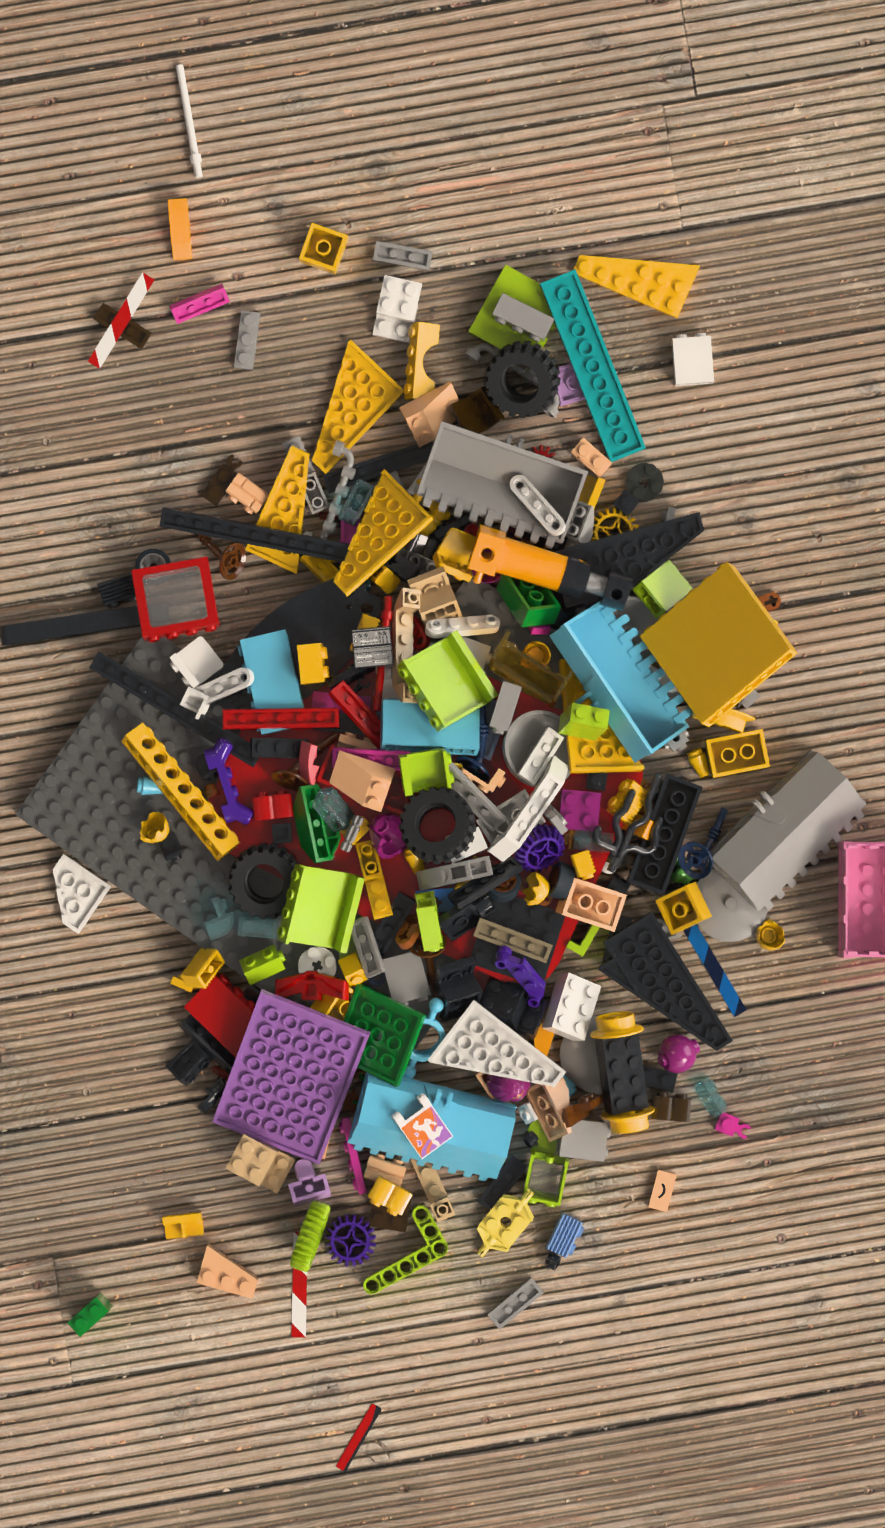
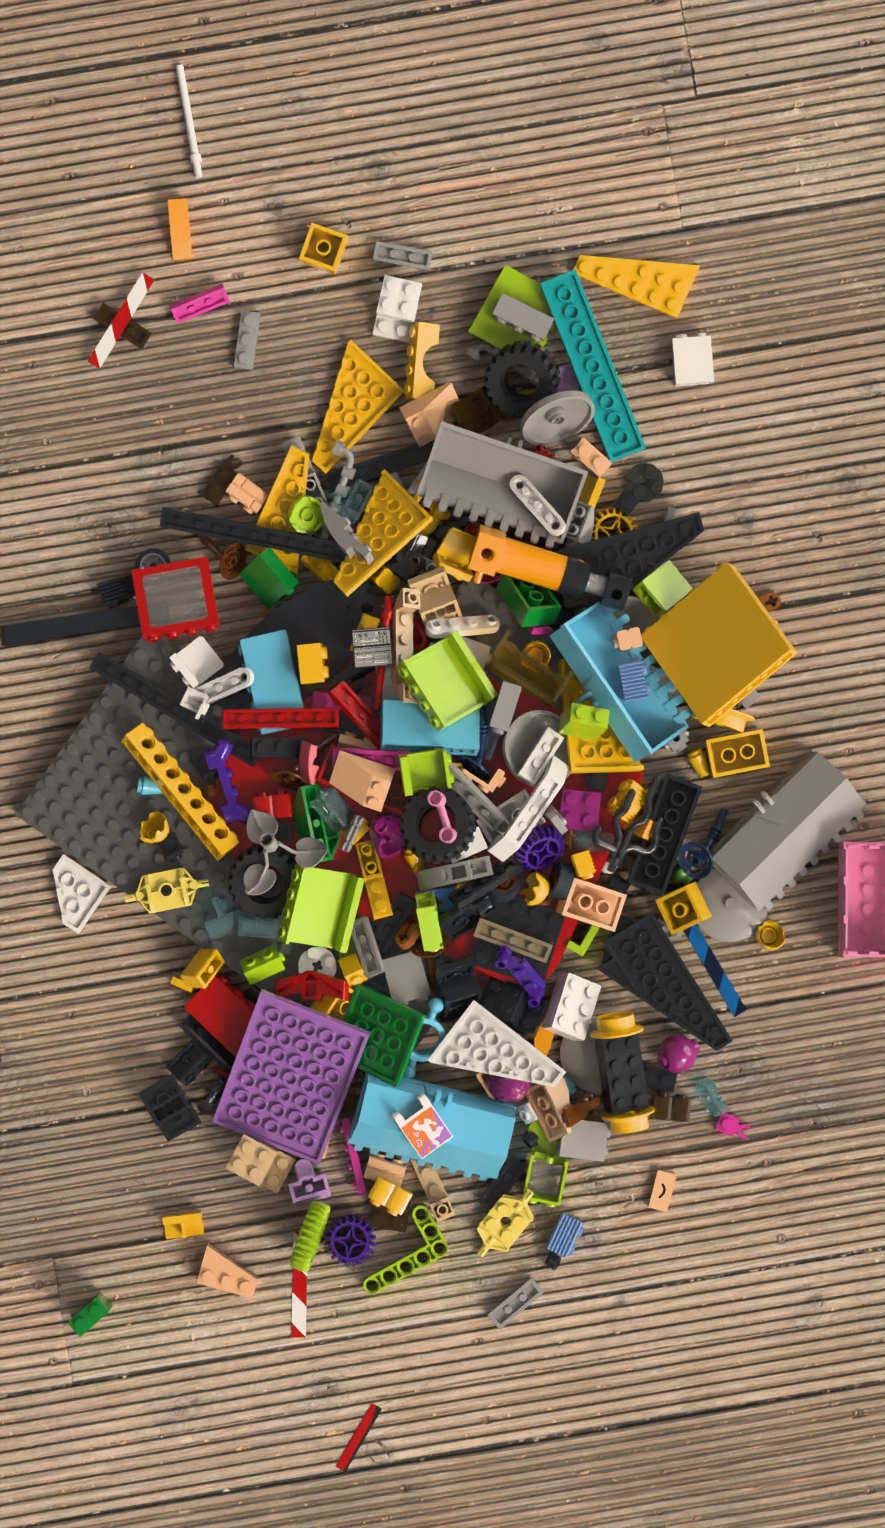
(170, 1107): none -> black bracket
(182, 887): none -> light yellow plate
(261, 830): none -> light grey plant
(269, 579): none -> green brick
(305, 515): none -> lime tile
(343, 534): none -> light grey slope
(438, 800): none -> bright pink bar
(557, 417): none -> light grey dish
(627, 639): none -> light nougat brick
(633, 681): none -> medium blue brick

